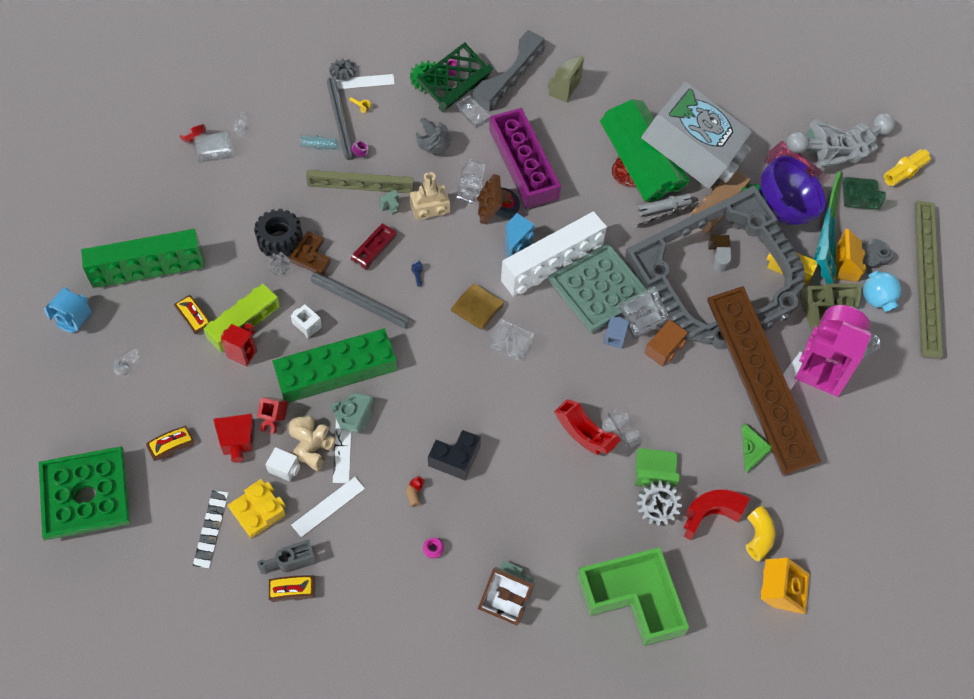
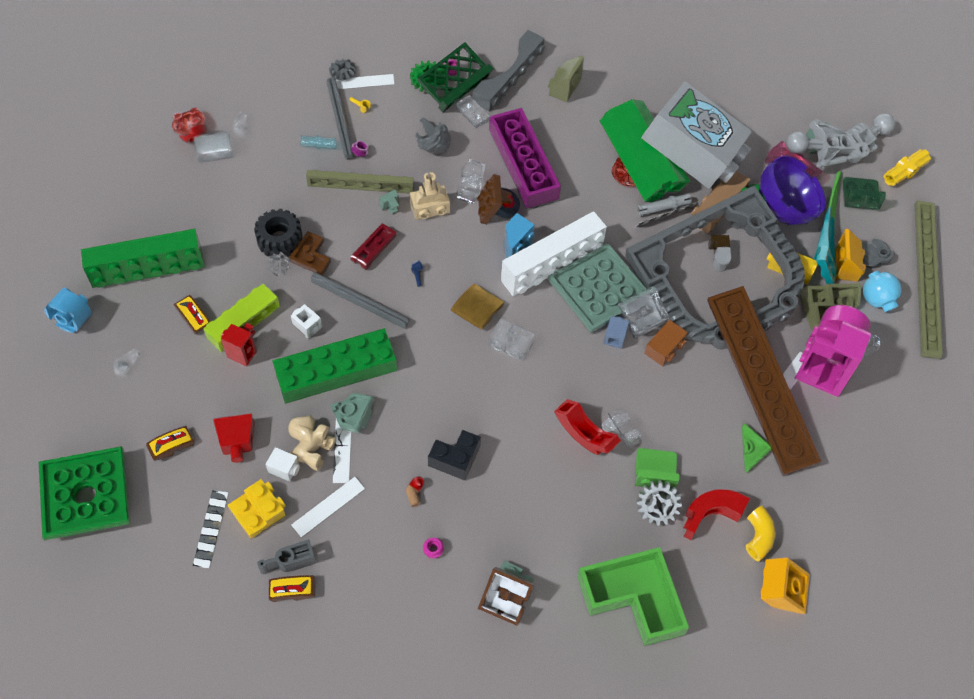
(184, 121): none -> clear red dish
(271, 410): red brick -> none

